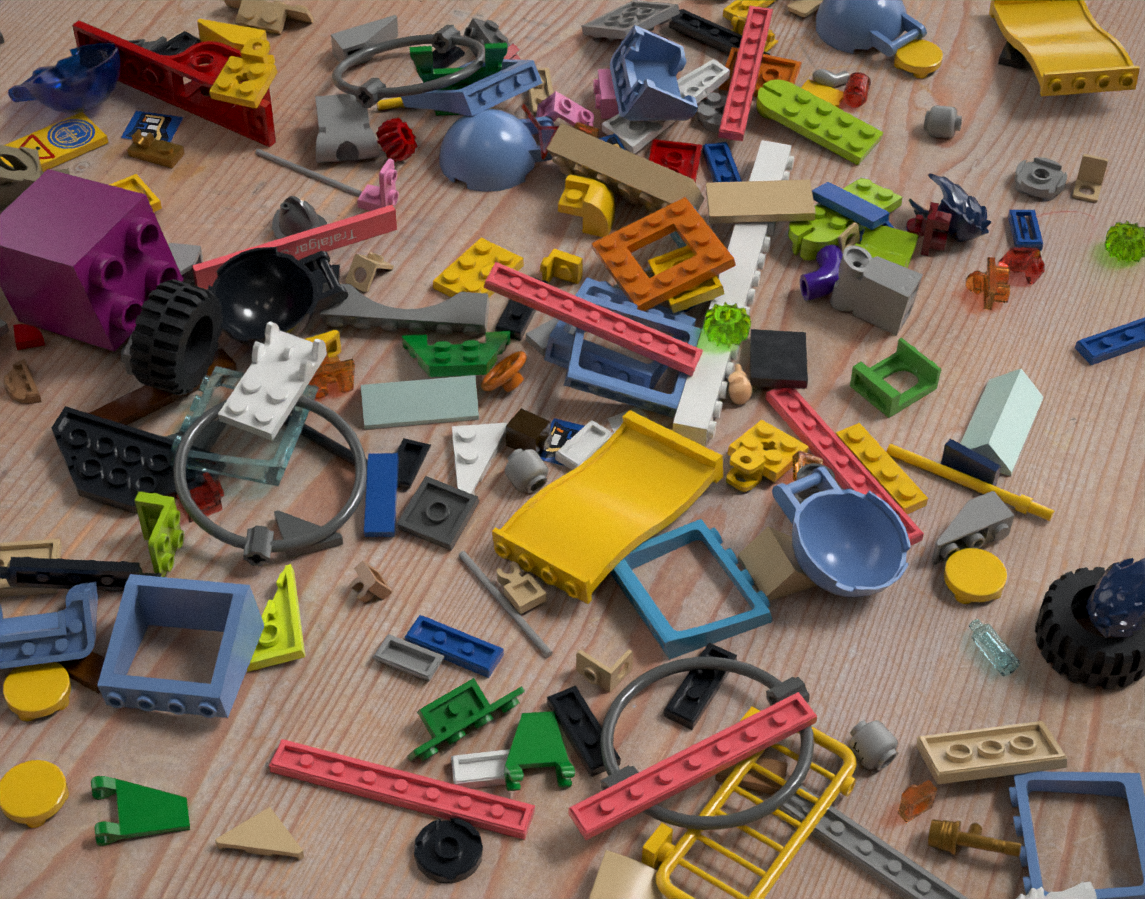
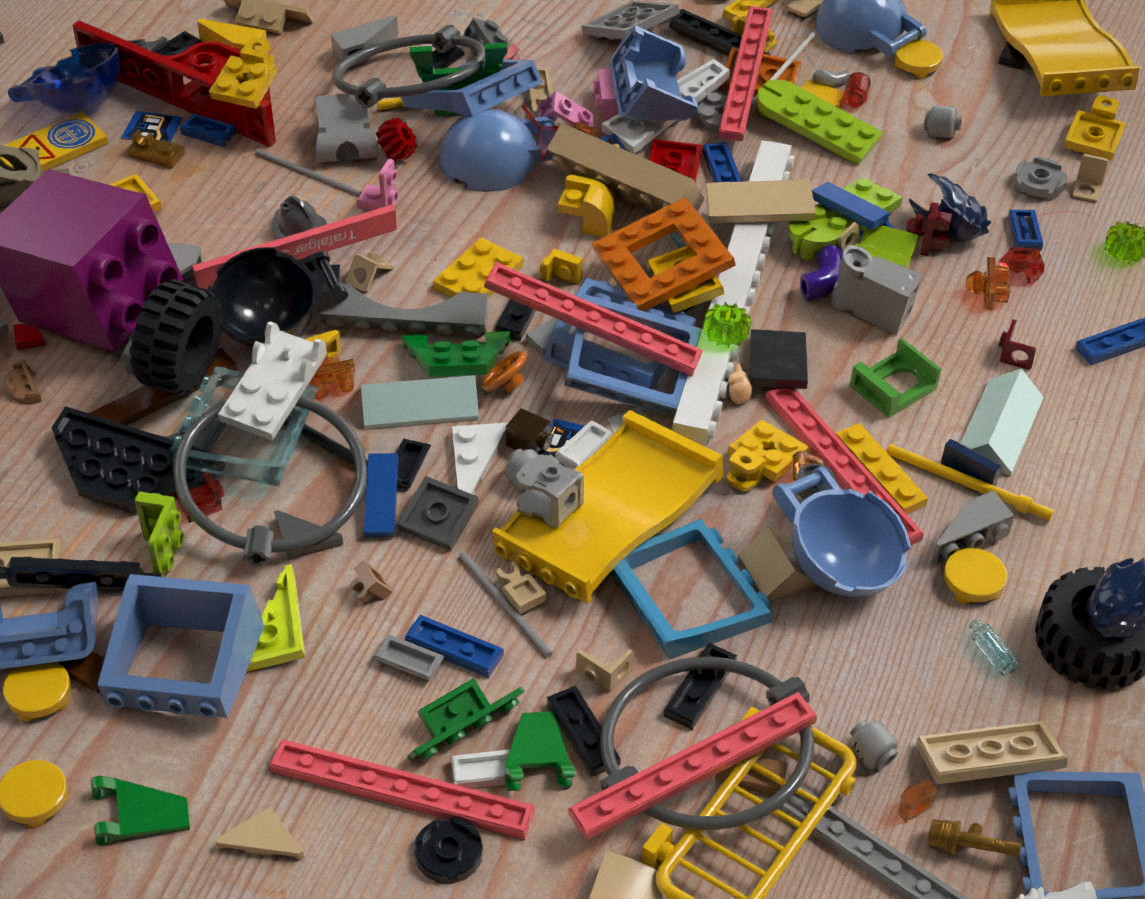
(208, 130): none -> blue tile
(551, 490): none -> light grey piece
(789, 61): none -> white piece
(1010, 346): none -> dark red bracket
(1099, 122): none -> yellow plate

